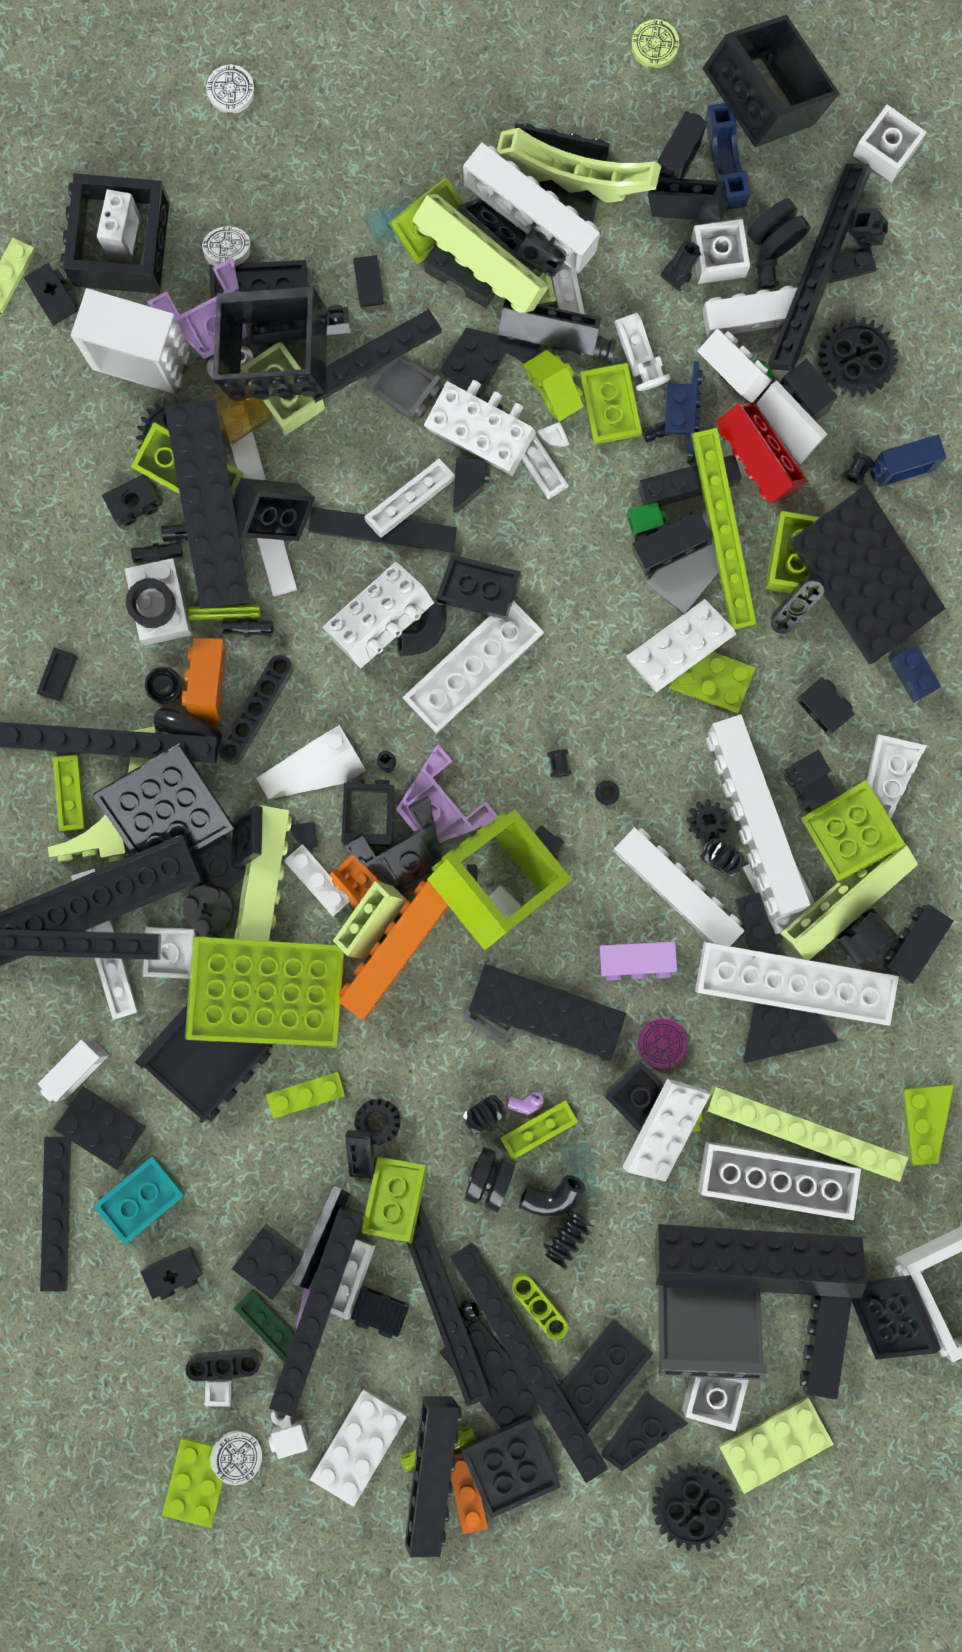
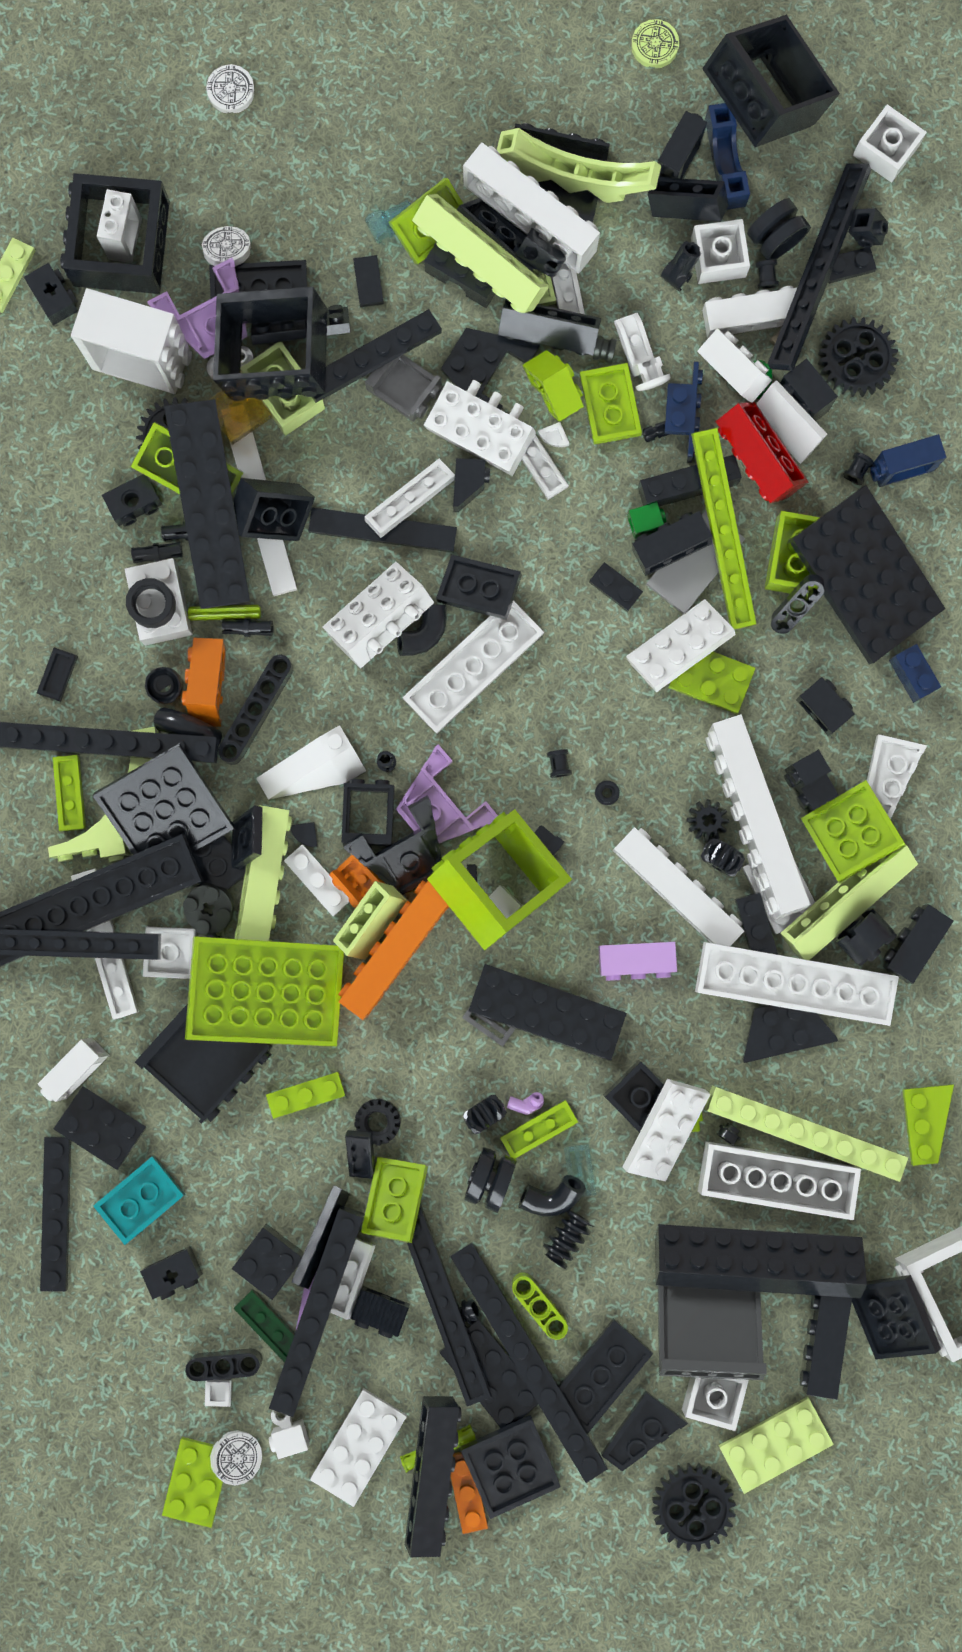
(615, 586): none -> black plate
(662, 1043): magenta tile -> none
(730, 1133): none -> black plate

